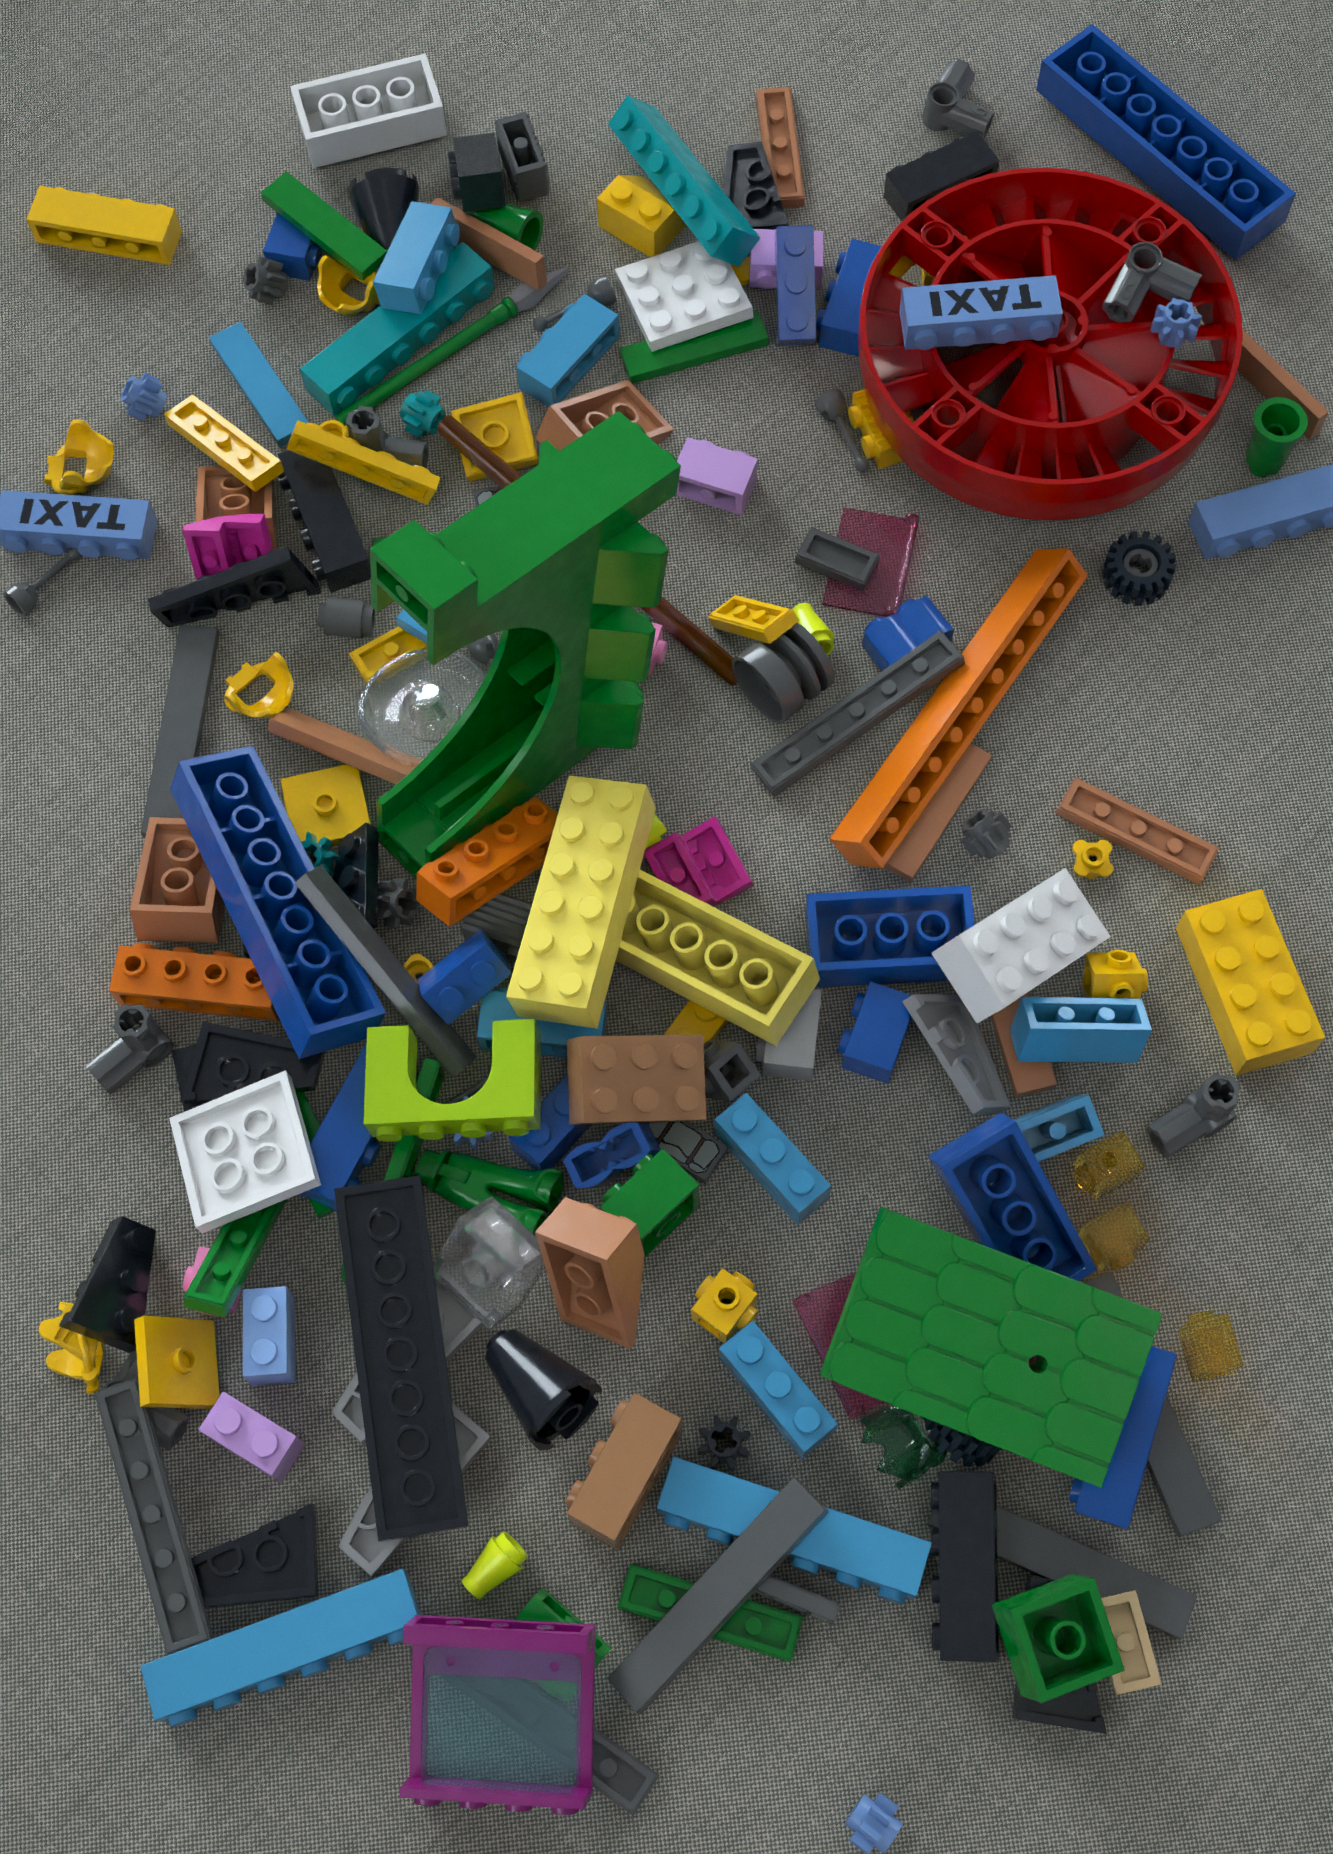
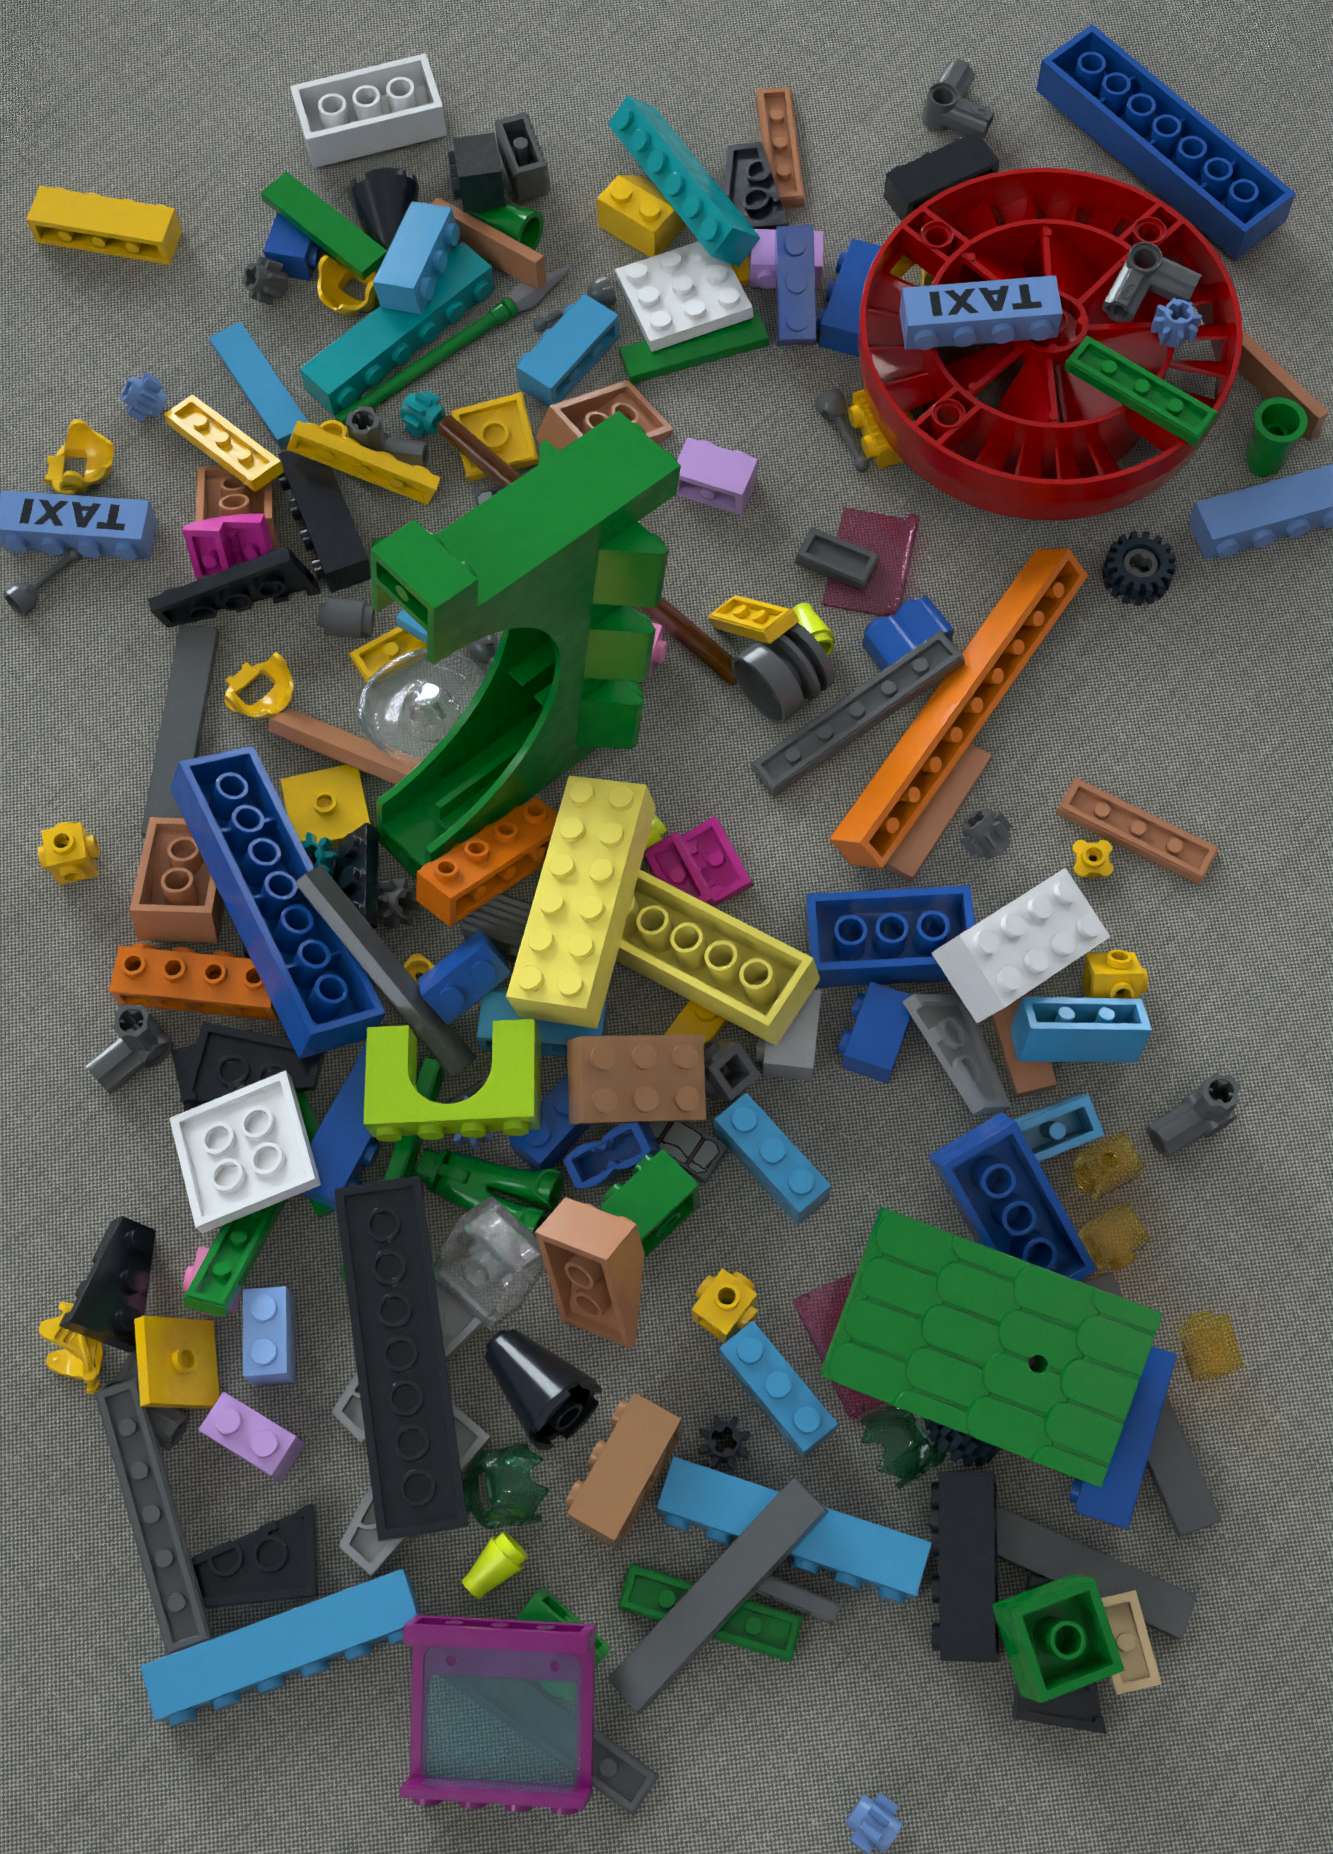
(69, 852): none -> yellow brick
(509, 1485): none -> clear green helmet
(1141, 390): none -> green tile
(1249, 982): yellow brick -> none

